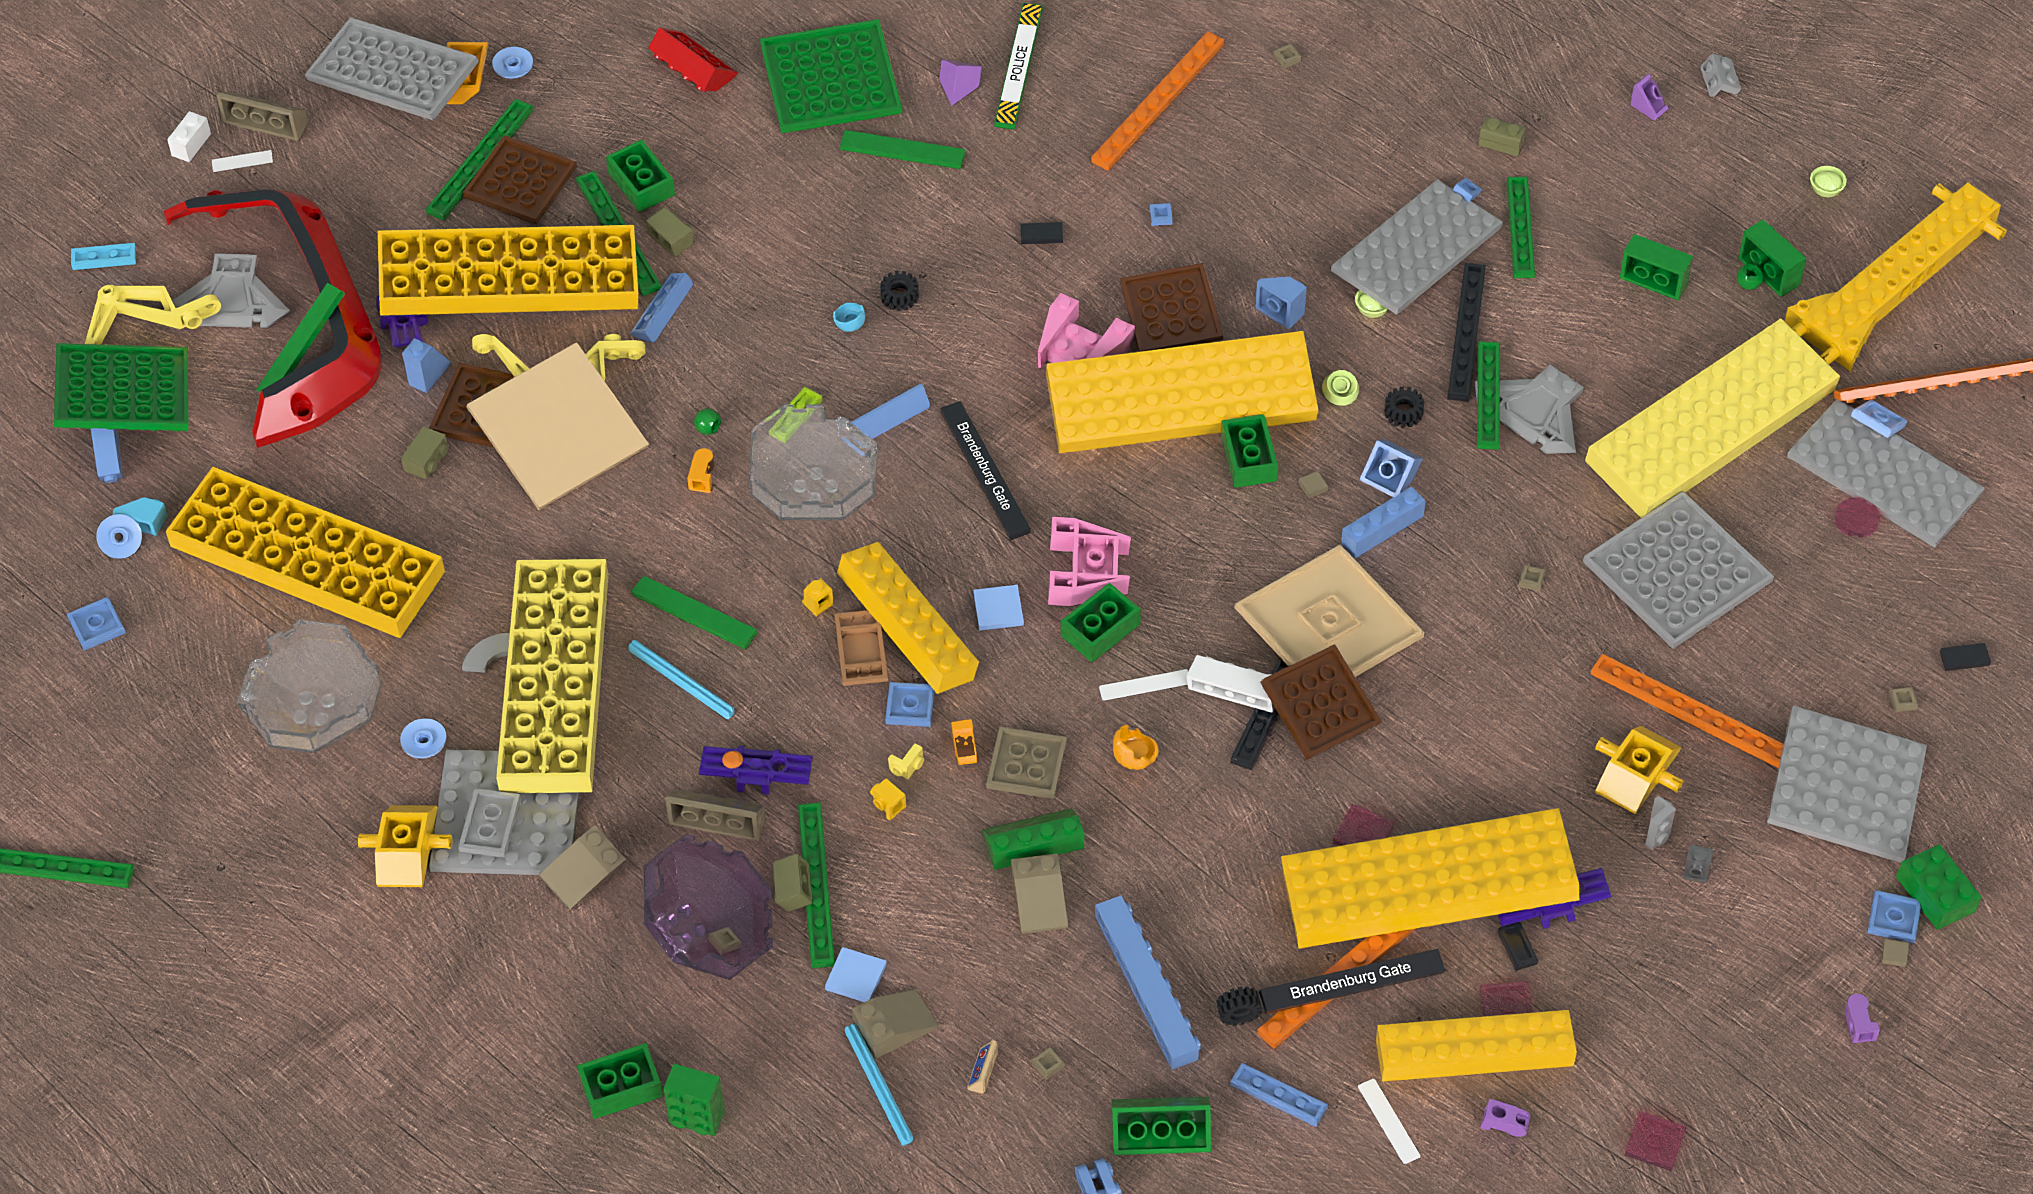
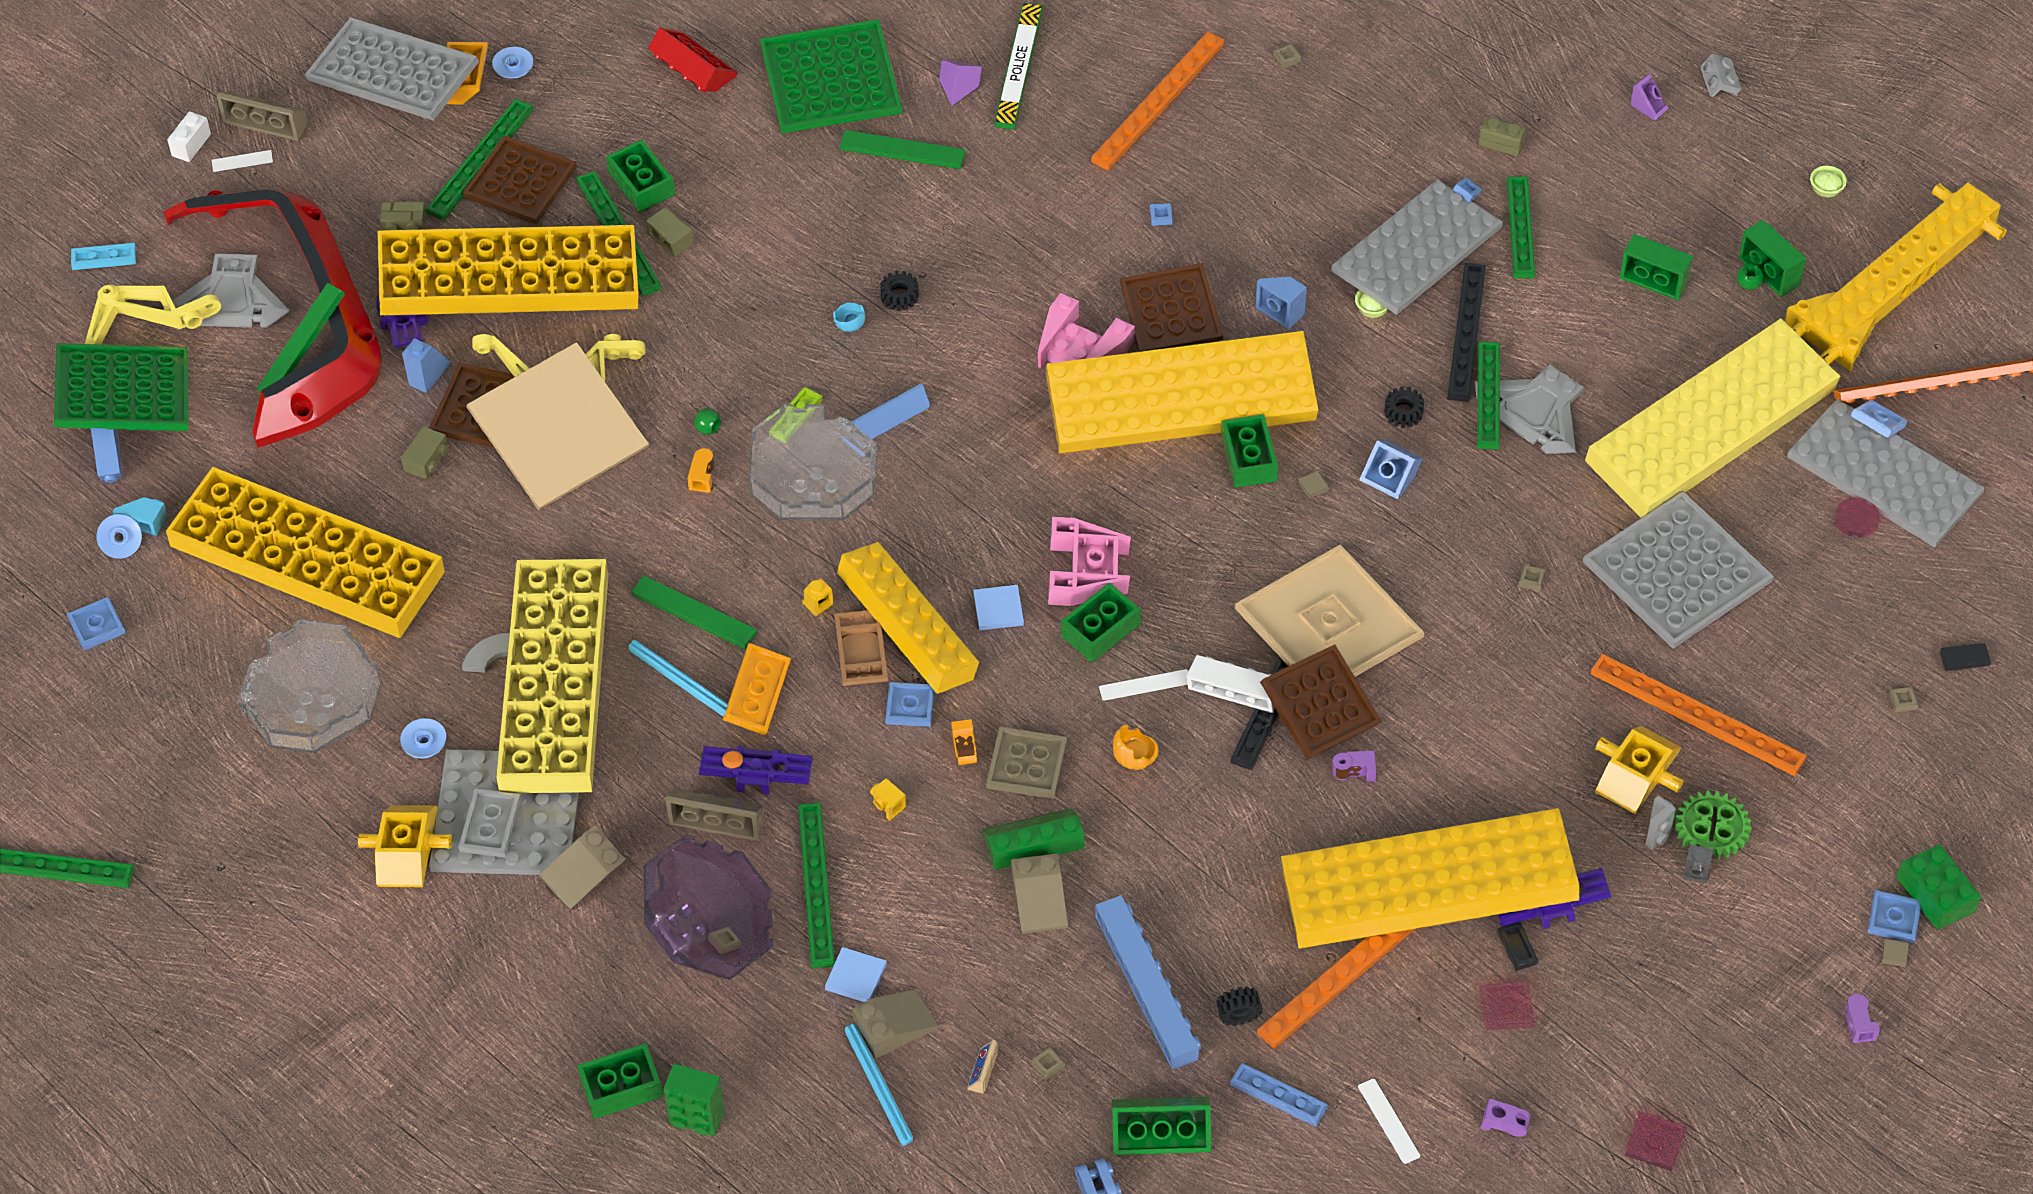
(403, 216): none -> olive brick
(662, 307): medium blue slope -> none
(756, 689): none -> light orange tile
(792, 882): olive brick -> none
(907, 766): light yellow bracket -> none
(985, 470): black tile -> none
(1041, 233): black tile -> none
(1340, 388): yellowish green hat -> none
(1351, 981): black tile -> none
(1354, 765): none -> medium lavender leg
(1362, 826): clear pink tile -> none
(1383, 522): medium blue brick -> none
(1475, 1045): yellow brick -> none
(1735, 828): none -> bright green gear
(1847, 784): light grey plate -> none

